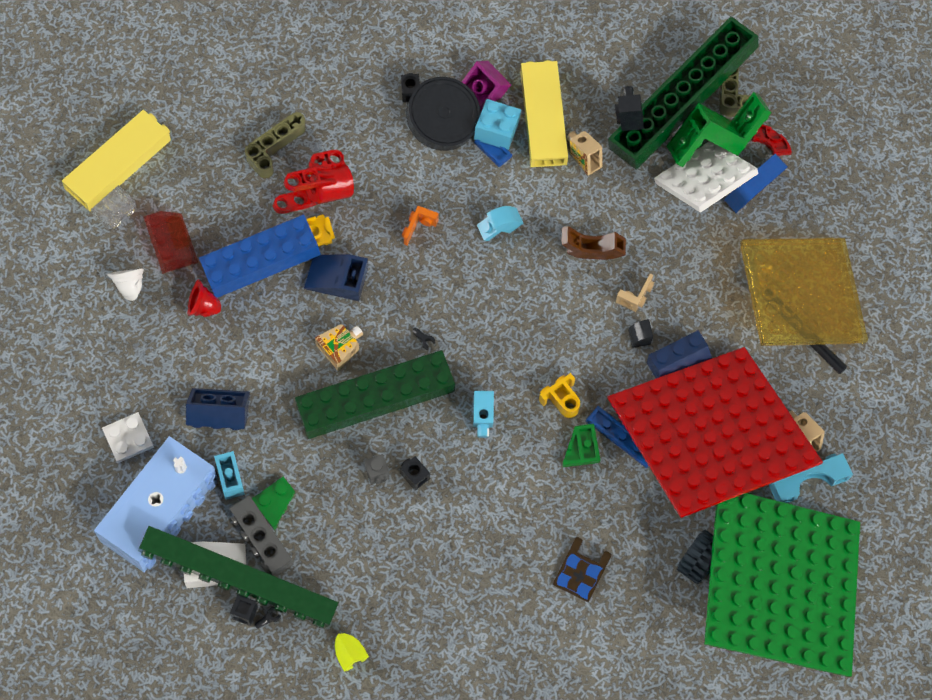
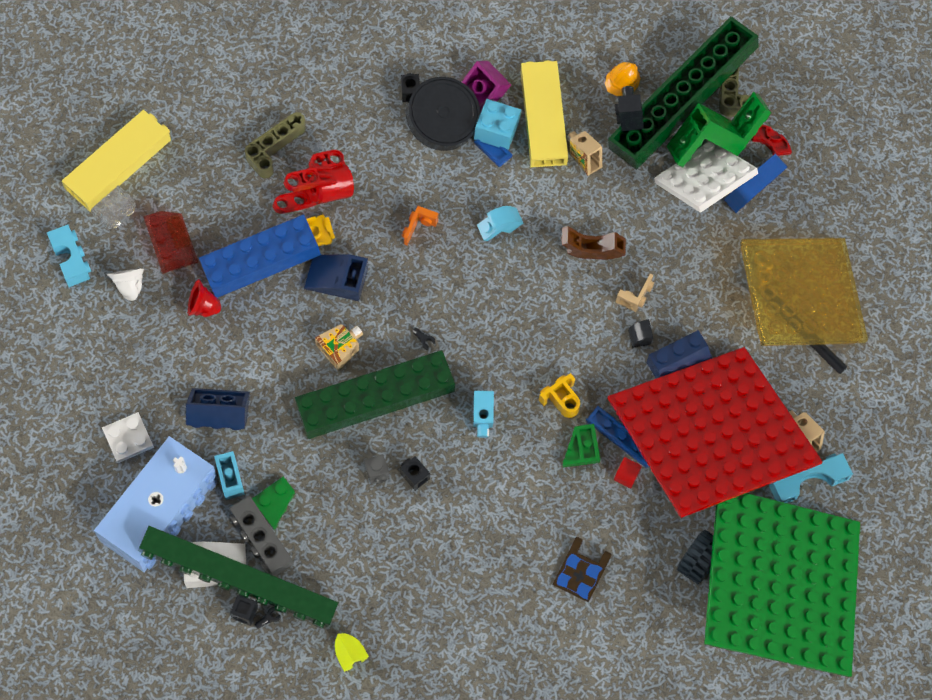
(74, 269): none -> medium azure arch
(620, 76): none -> light orange piece
(627, 472): none -> red brick

